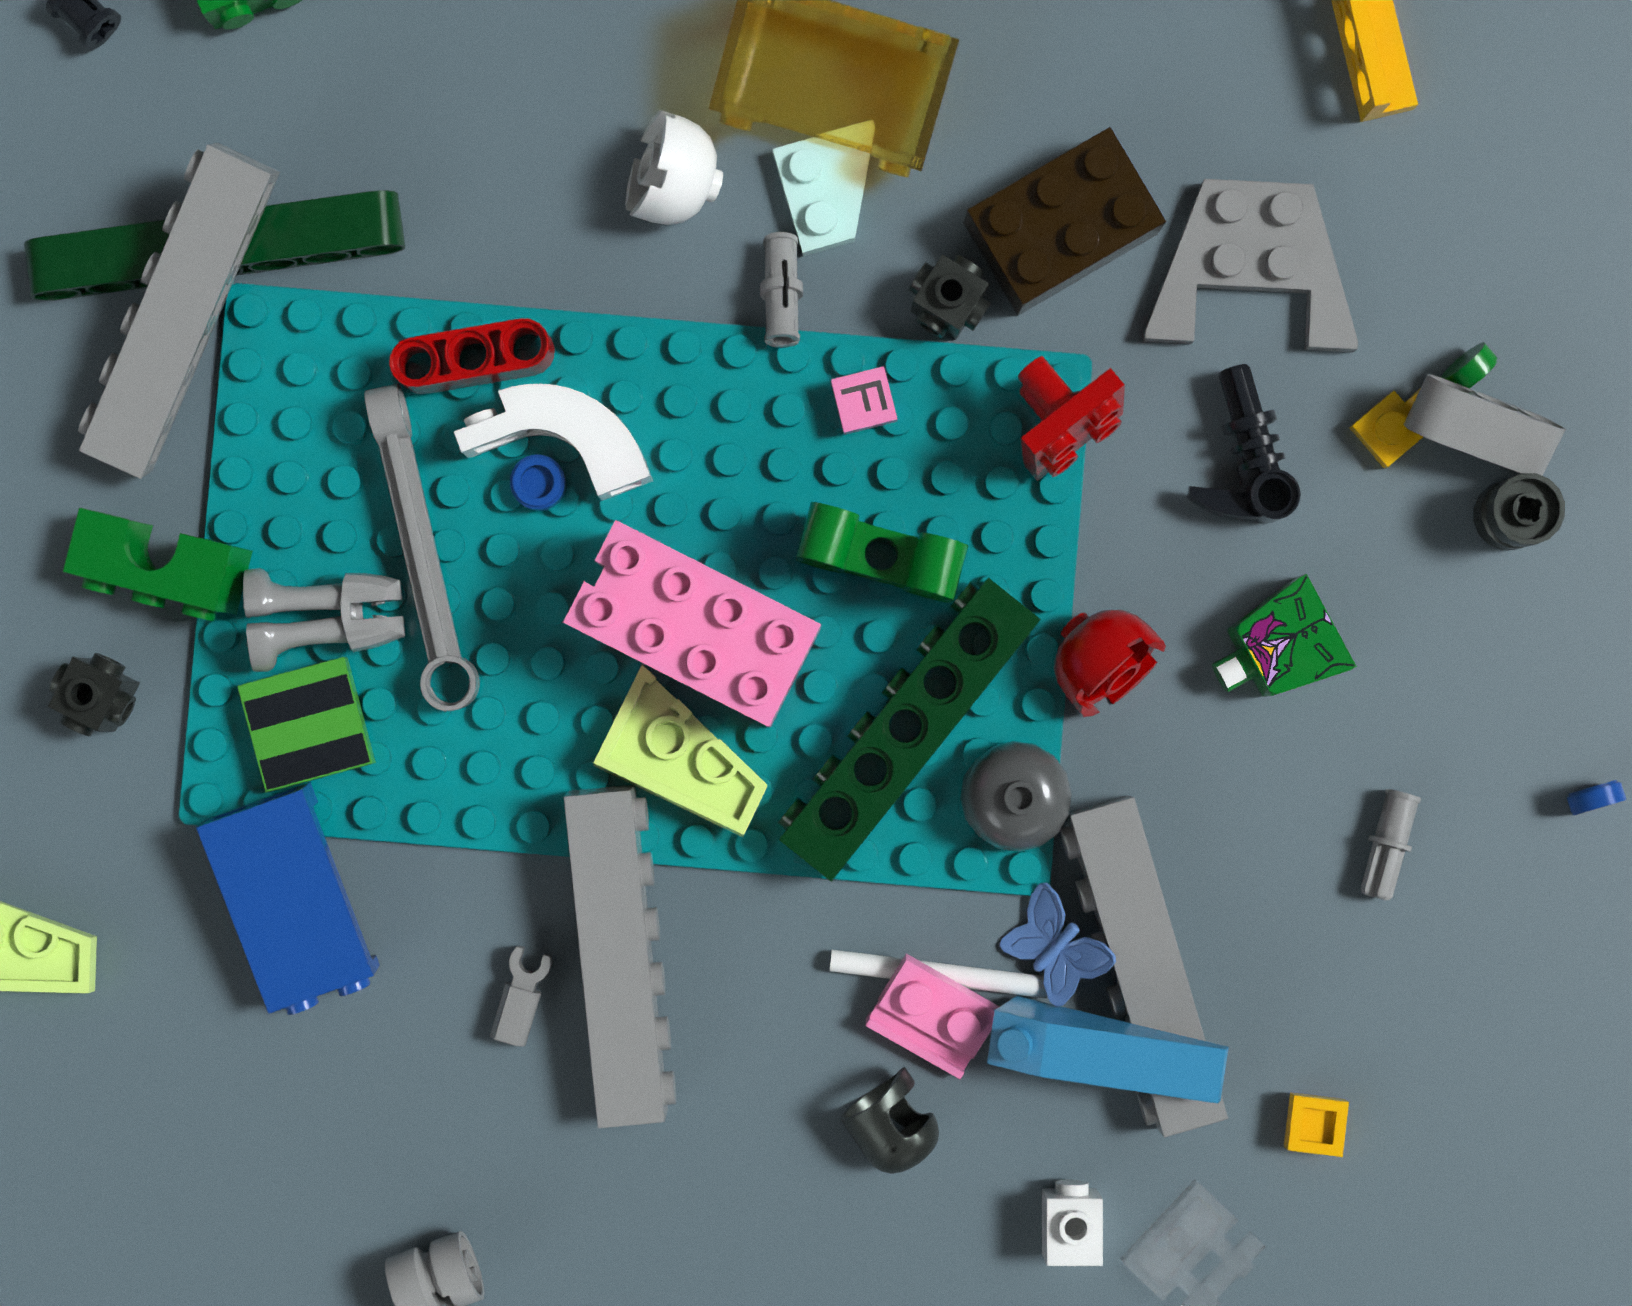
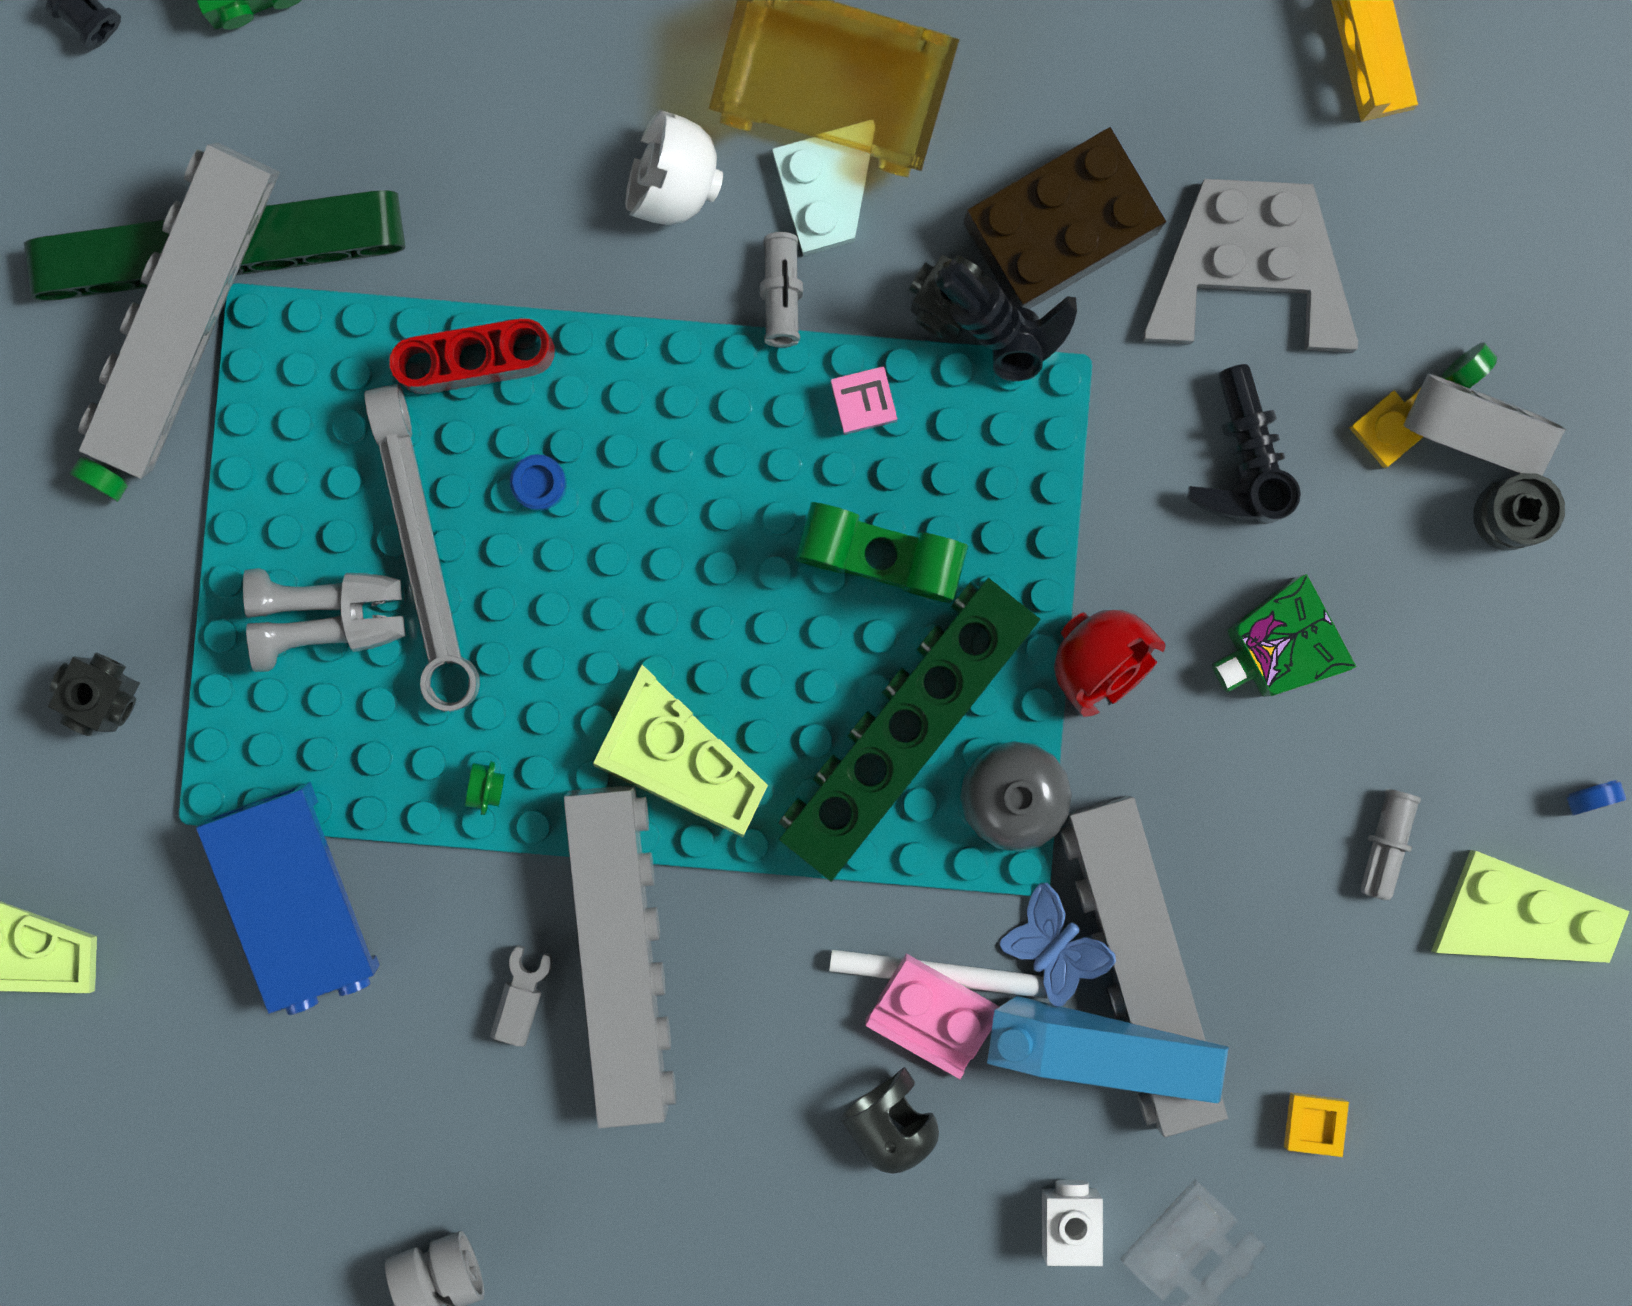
(99, 478): none -> green tile
(115, 553): green arch -> none
(306, 724): tile -> none
(484, 787): none -> green plate
(569, 415): white arch -> none
(693, 624): bright pink piece -> none
(1013, 333): none -> black piece
(1066, 416): red plate -> none
(1524, 915): none -> yellowish green wing

